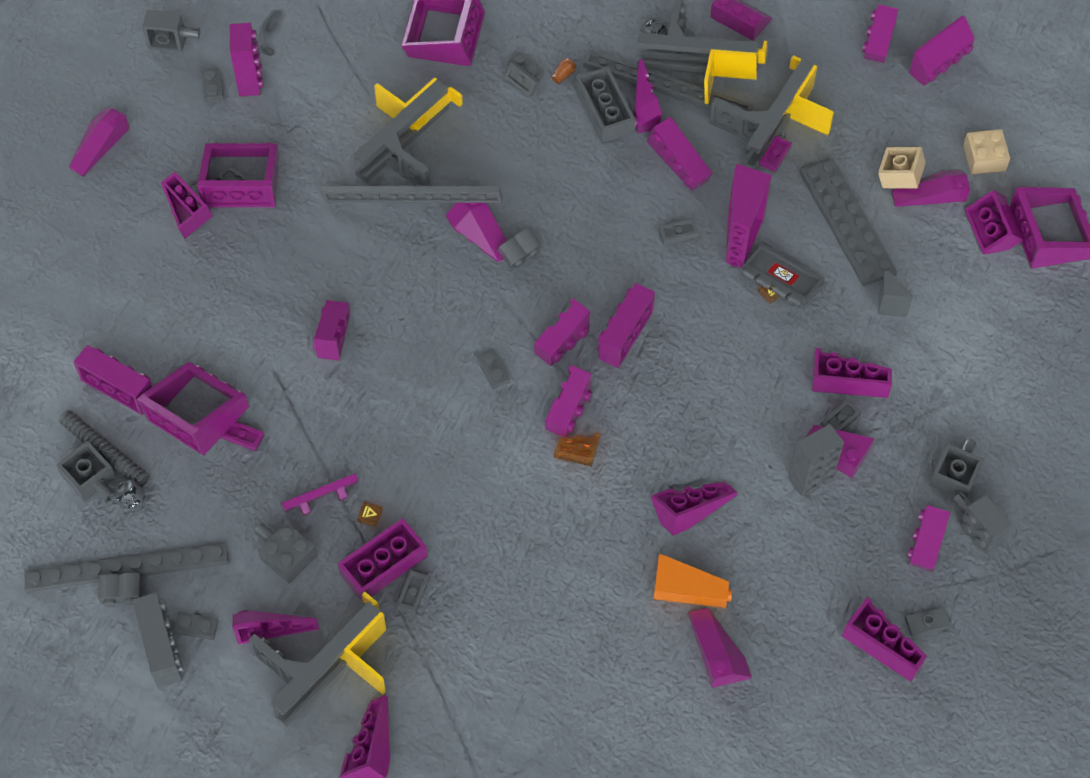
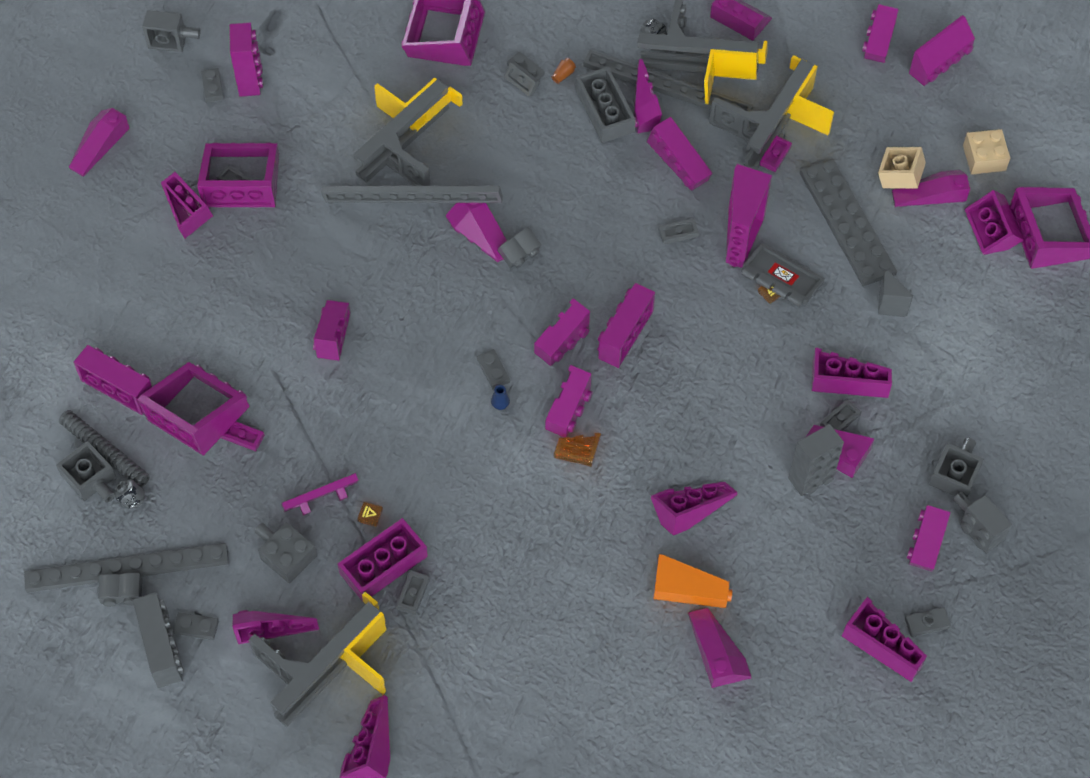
(500, 398): none -> dark blue cone

